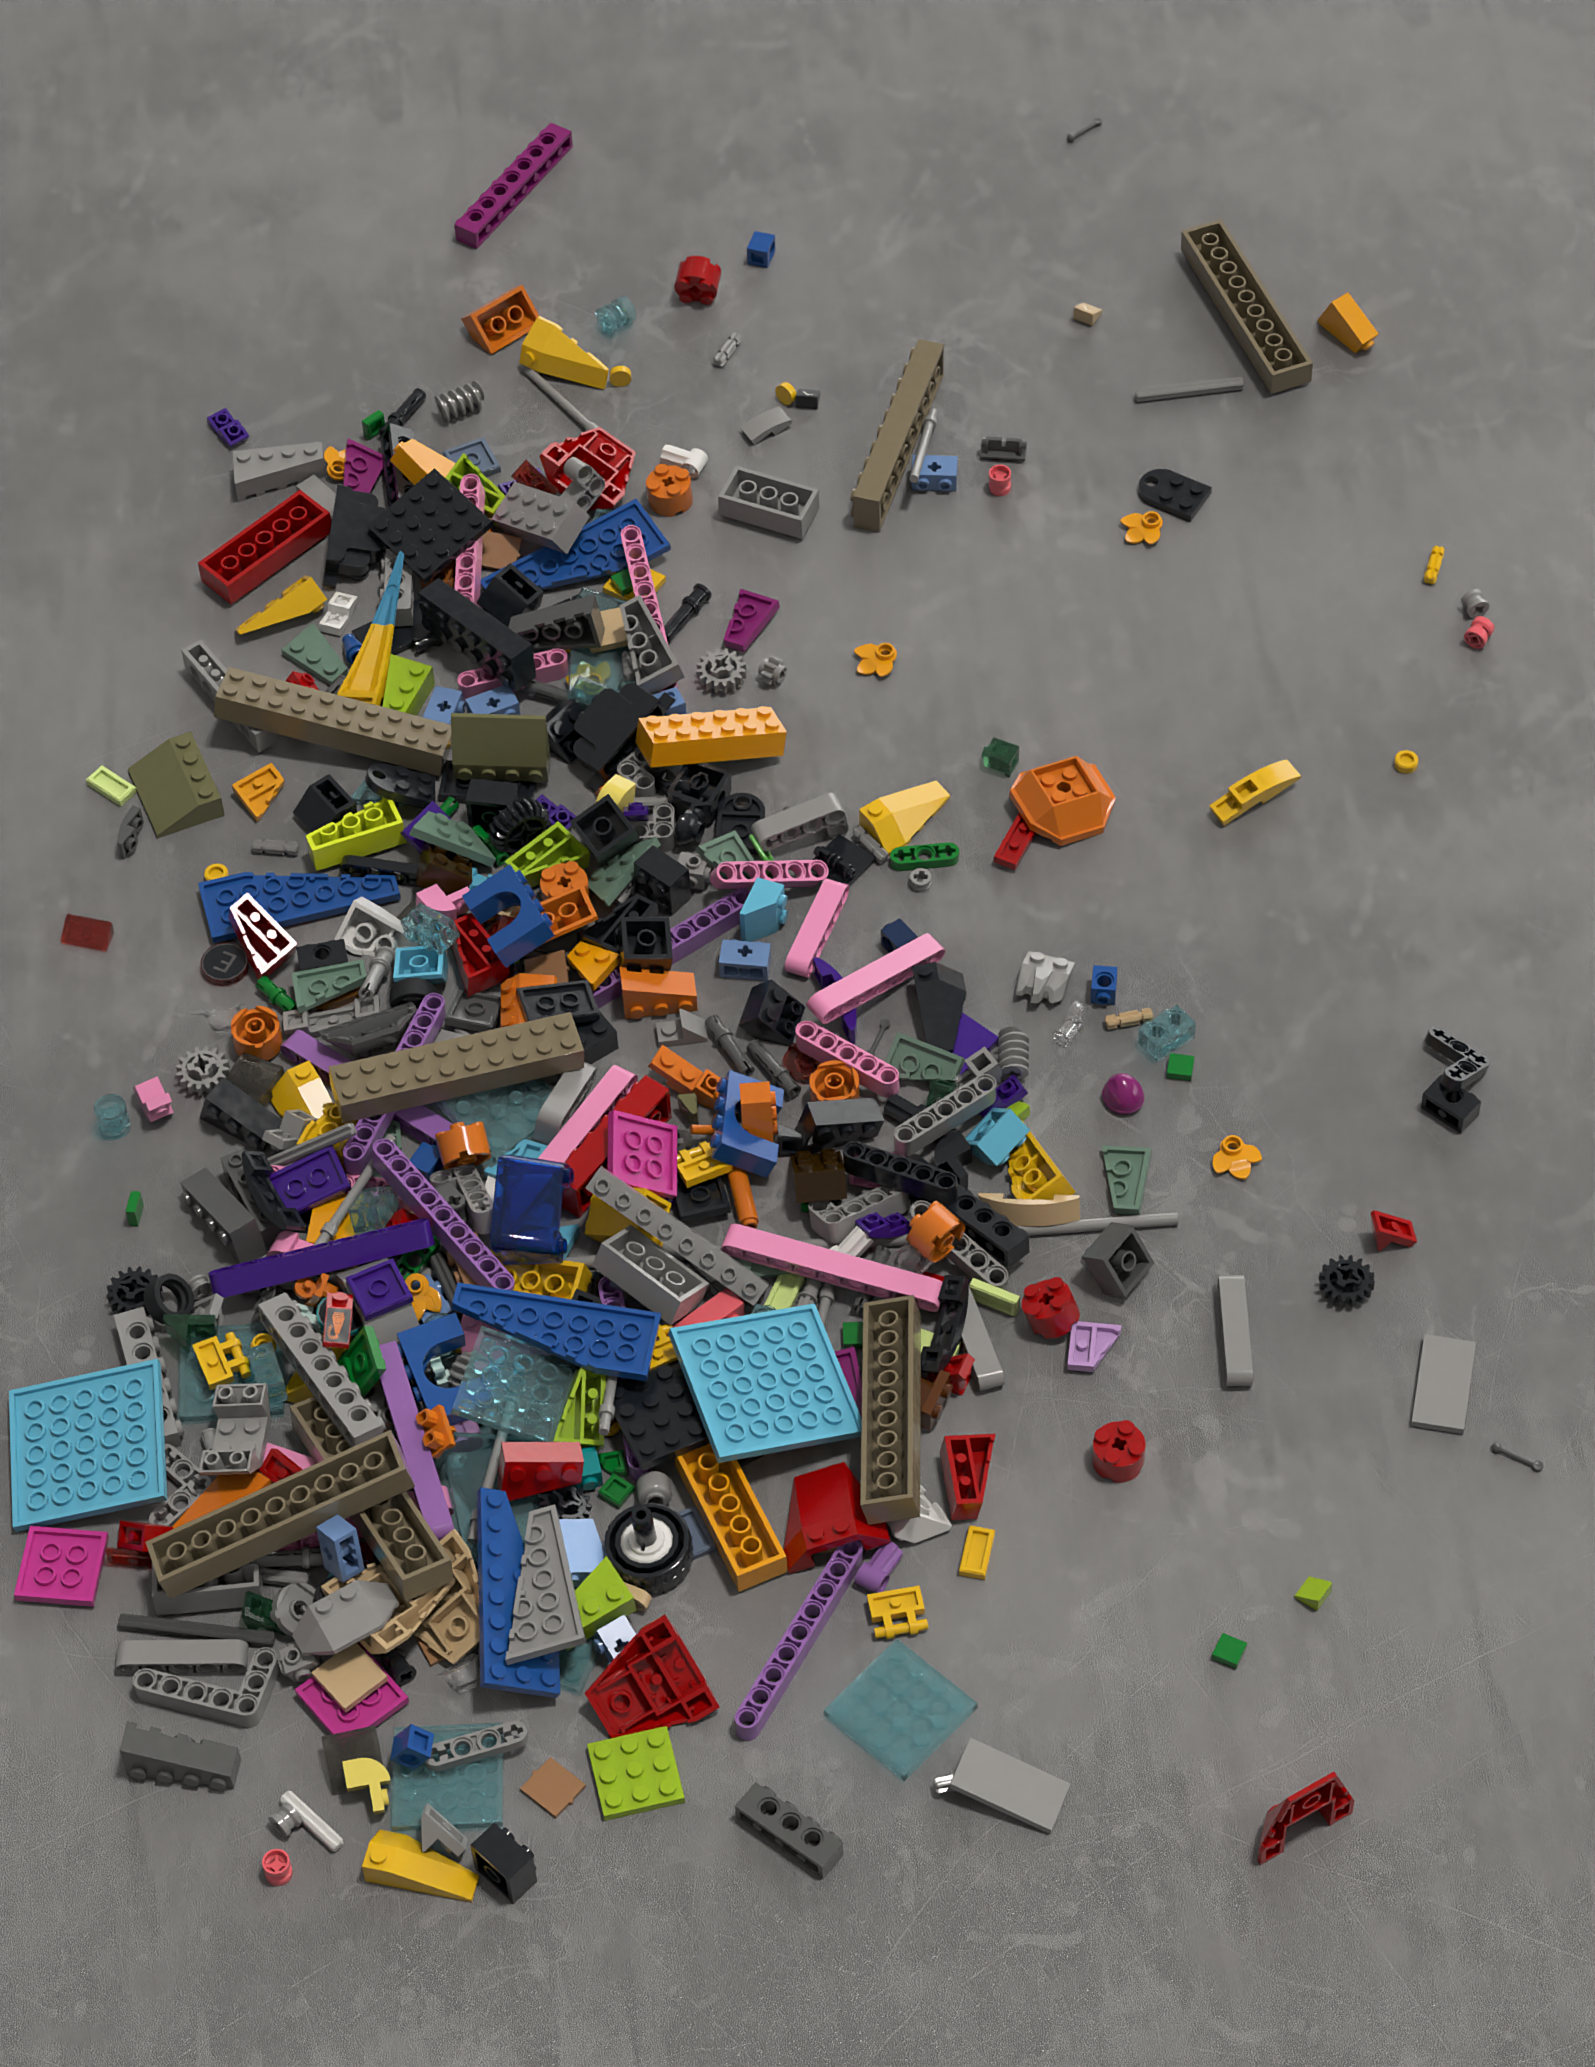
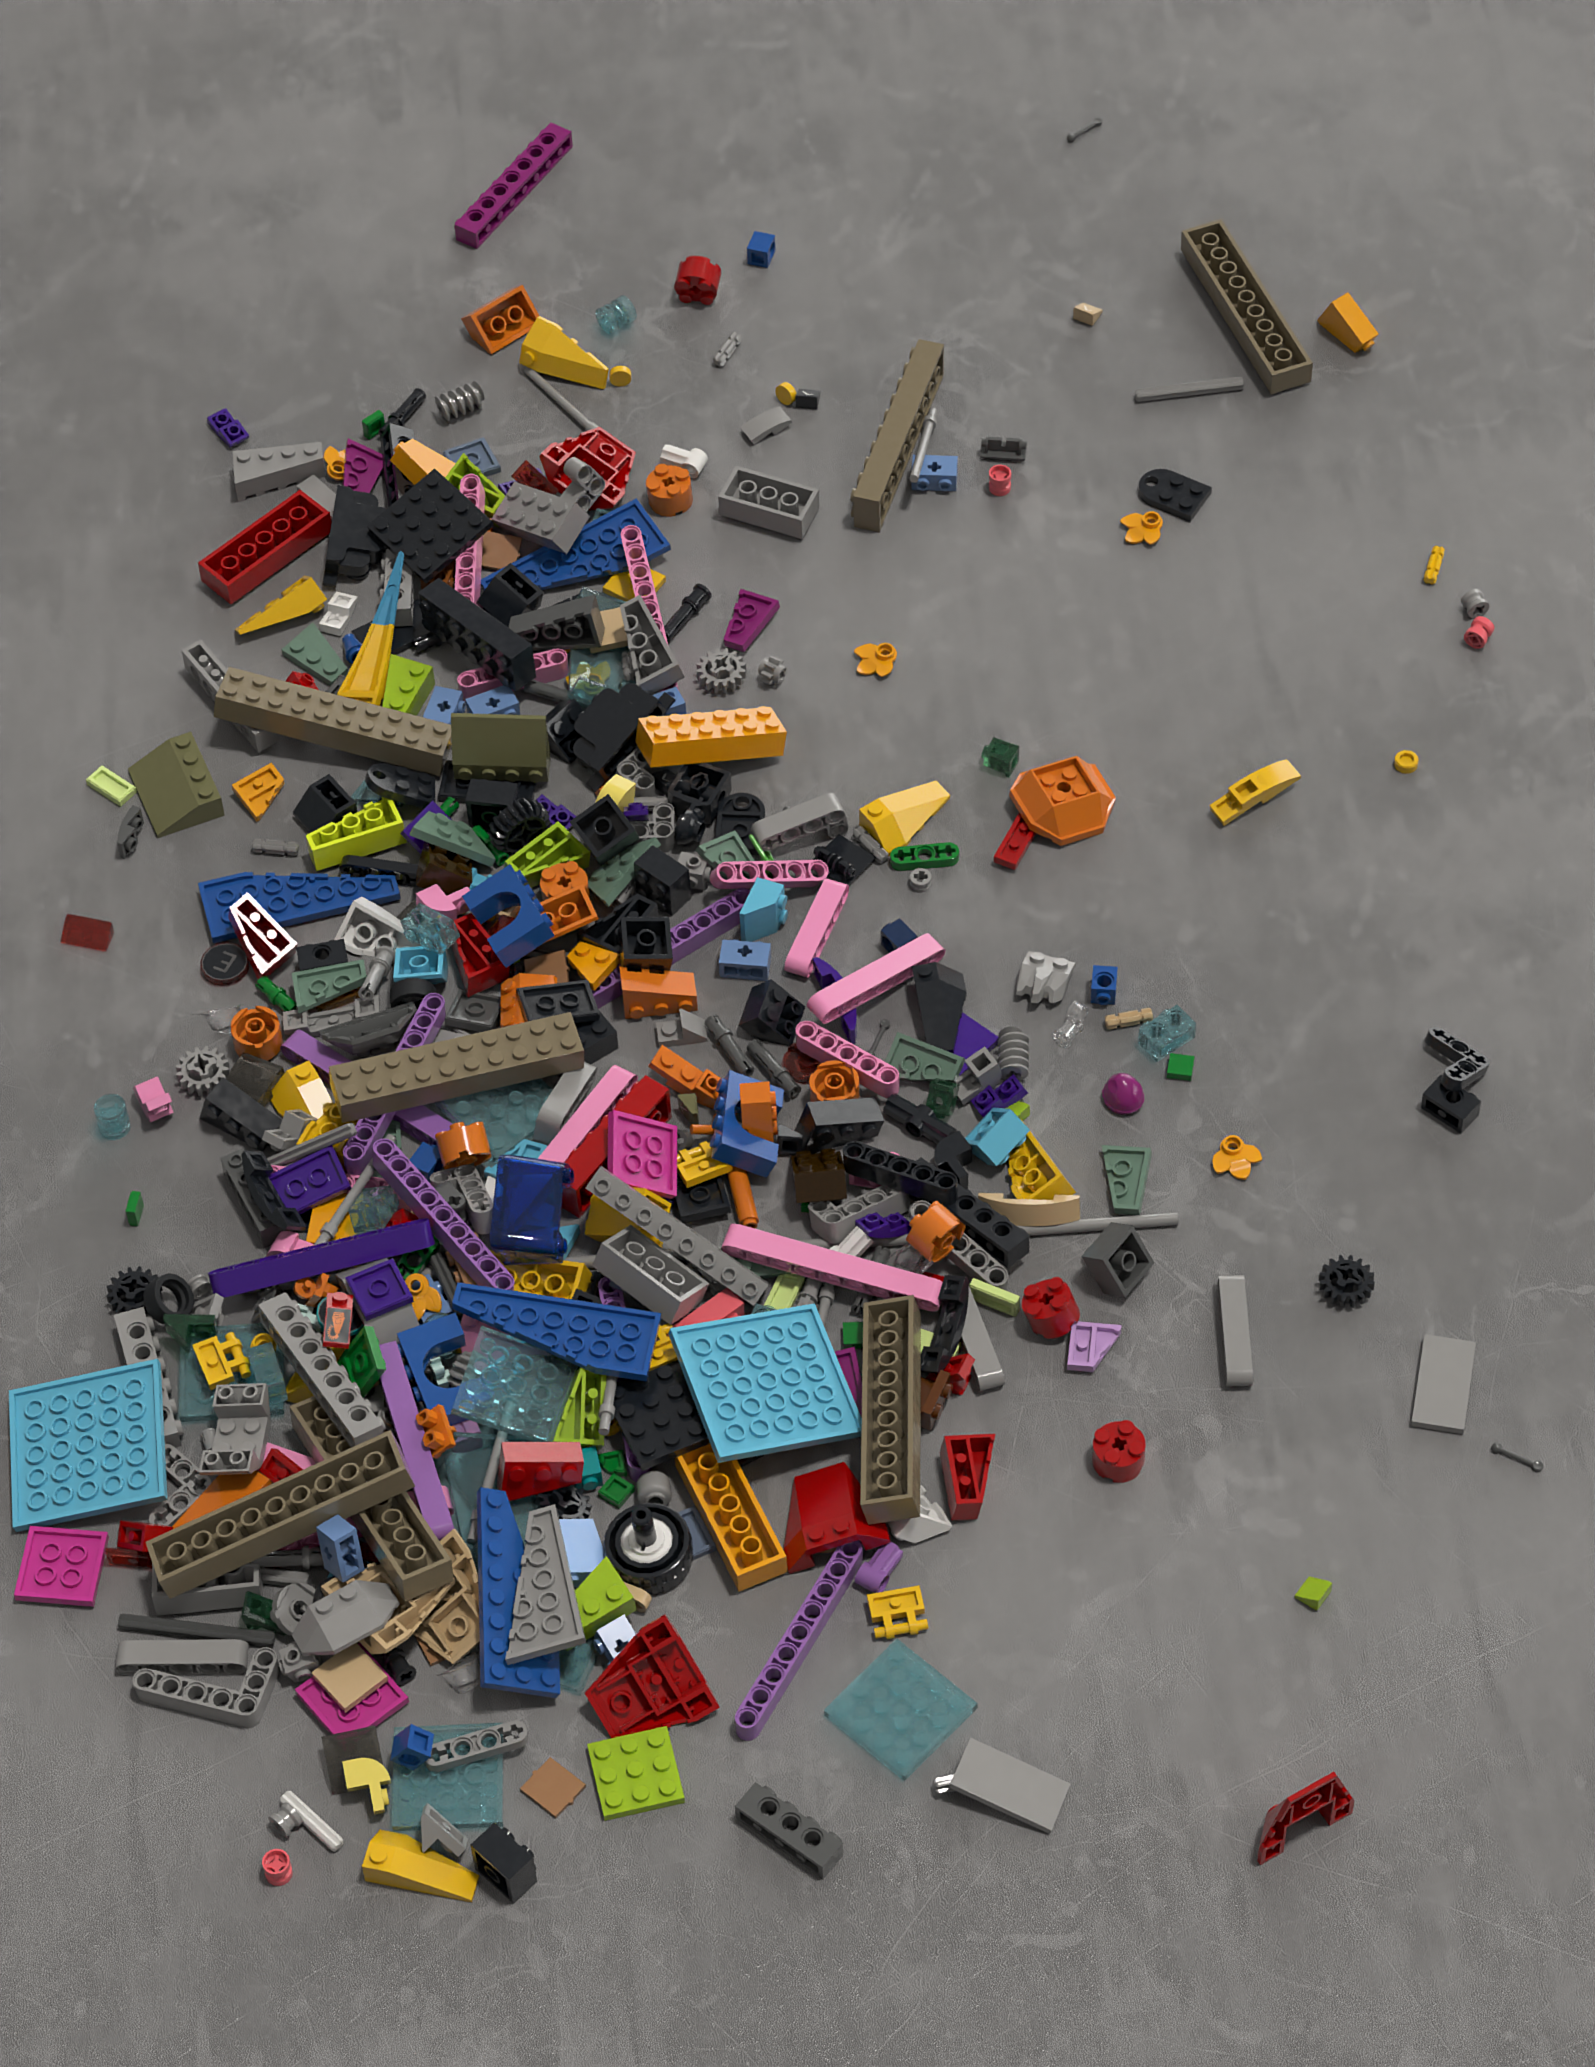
(178, 1758): dark grey wedge -> none
(215, 871): yellow tile -> none
(224, 1216): dark grey wedge -> none
(622, 582): green tile -> none
(950, 1105): light grey beam -> none
(977, 1552): yellow tile -> none
(1229, 1650): green tile -> none
(1390, 1229): red slope -> none

